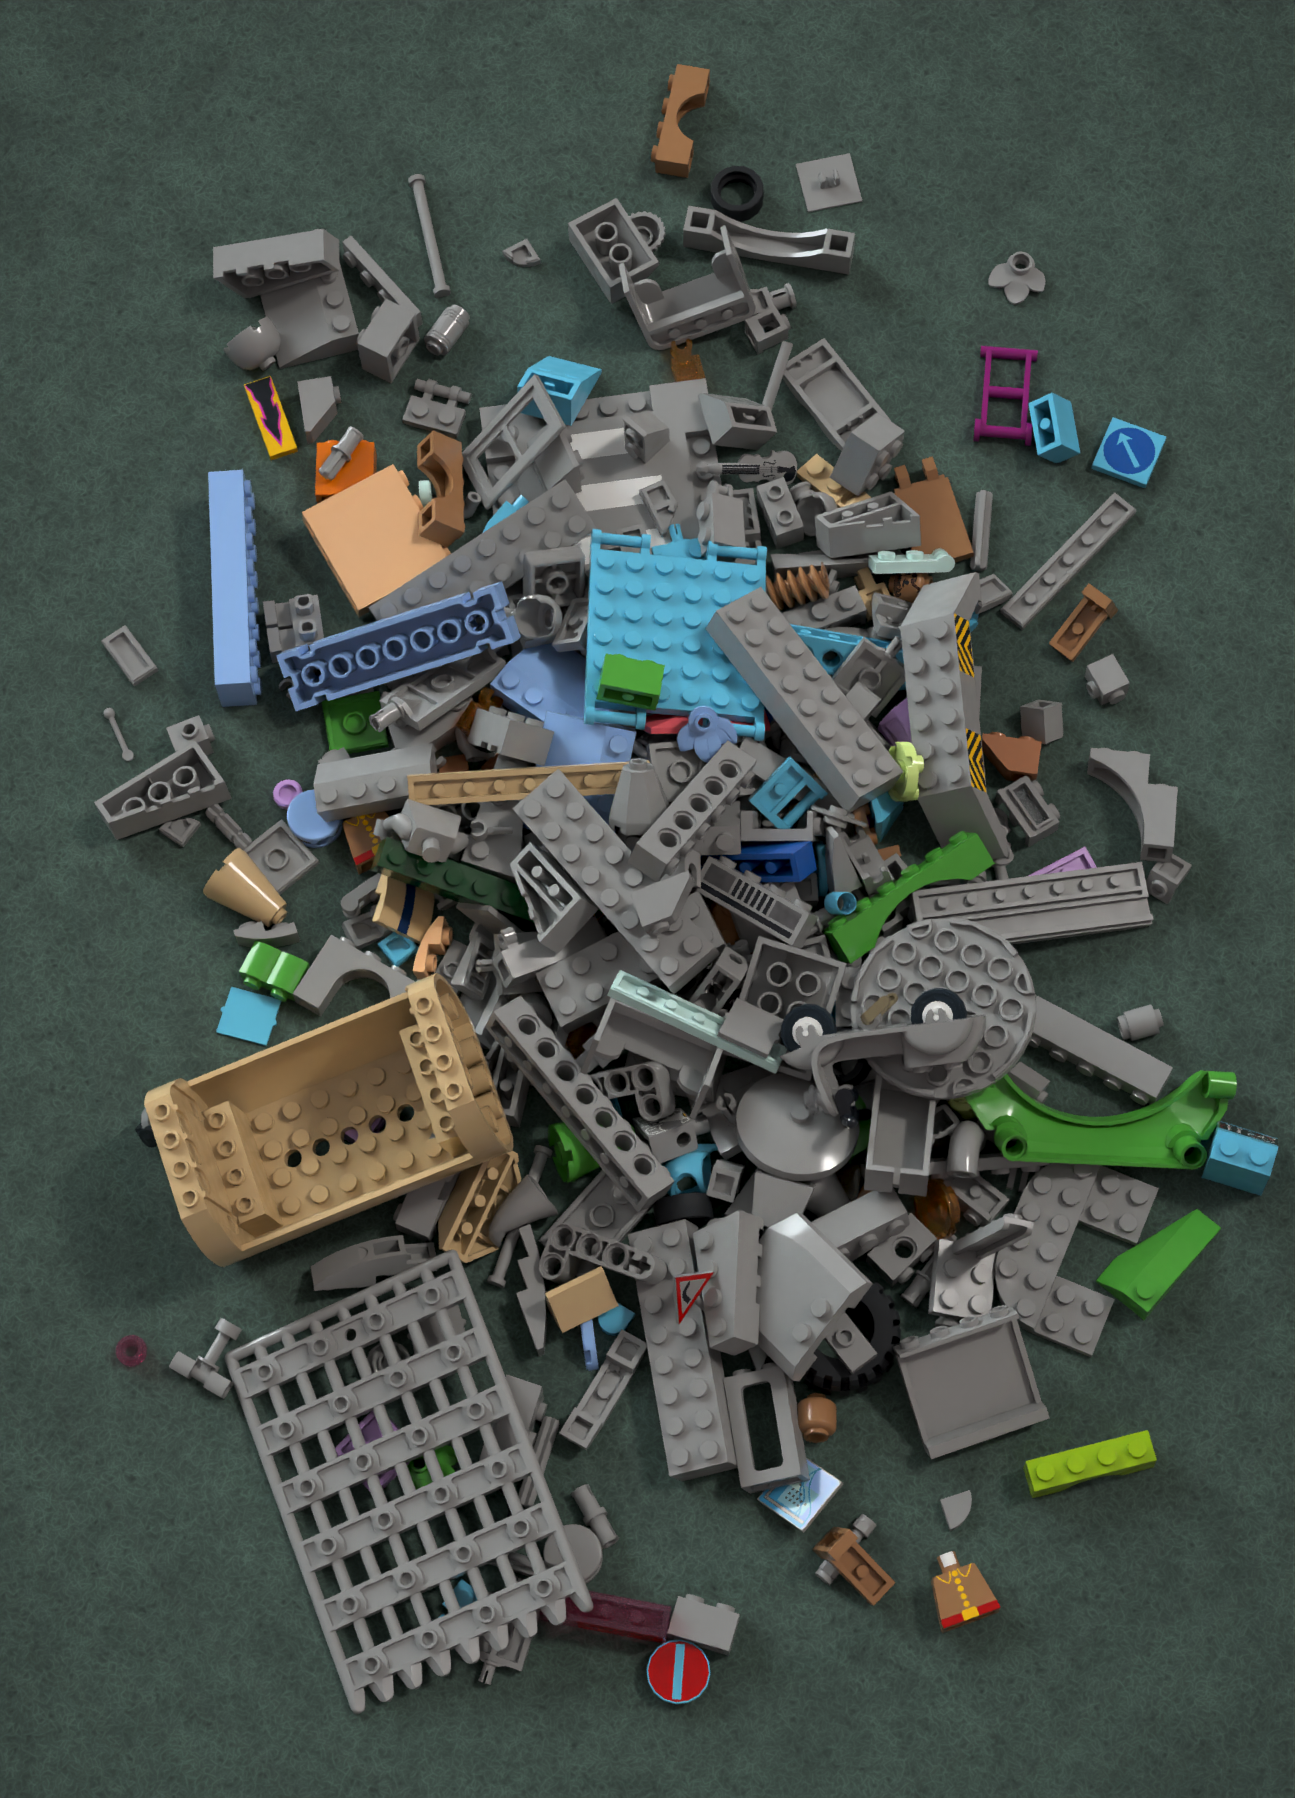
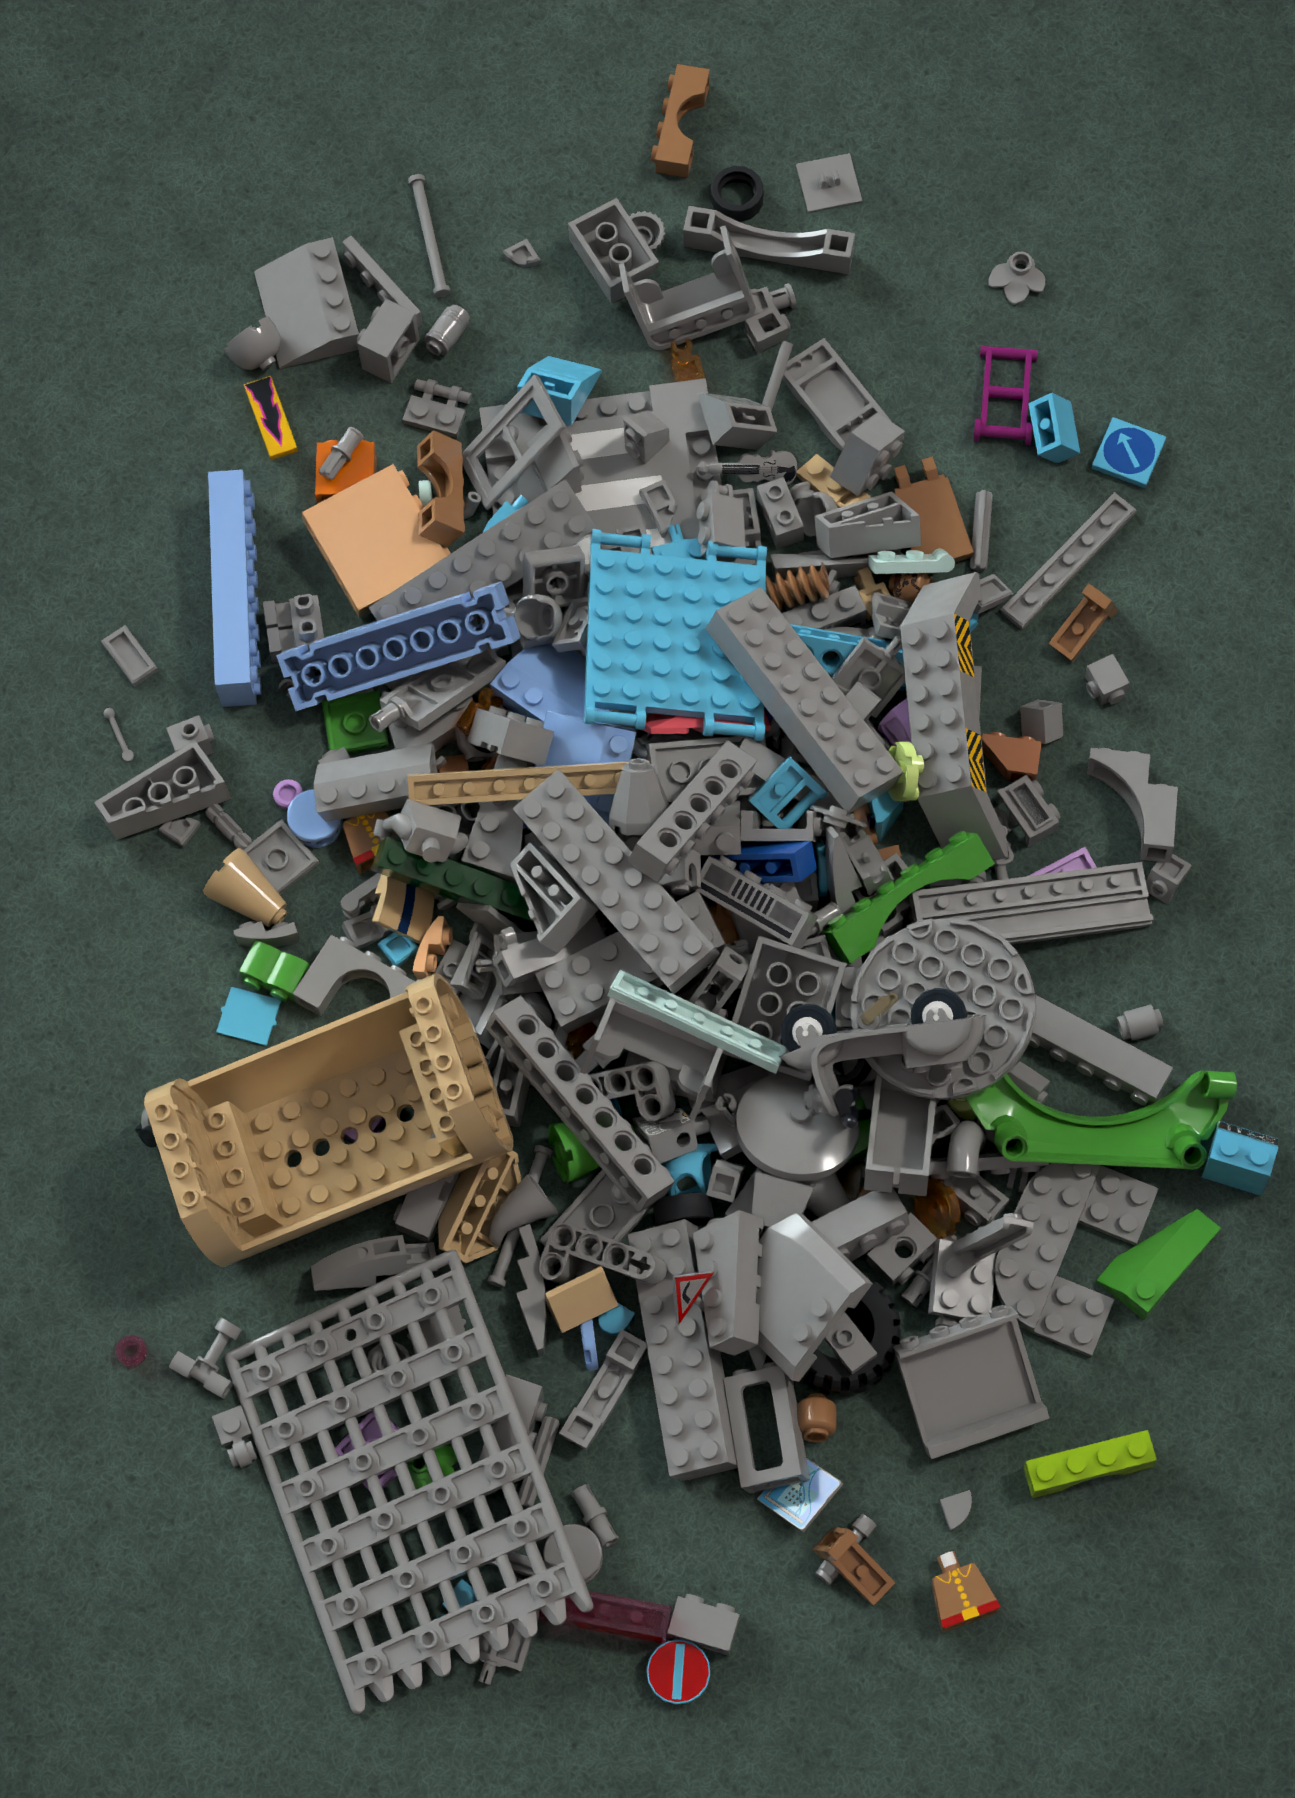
(233, 1429): none -> light grey plate
(275, 262): light grey wedge -> none
(318, 405): light grey slope -> none
(488, 830): light grey hand -> none
(630, 681): bright green brick -> none
(662, 902): light grey slope -> none
(706, 738): light blue plate -> none
(751, 1028): light grey piece -> none
(849, 903): medium azure piece -> none

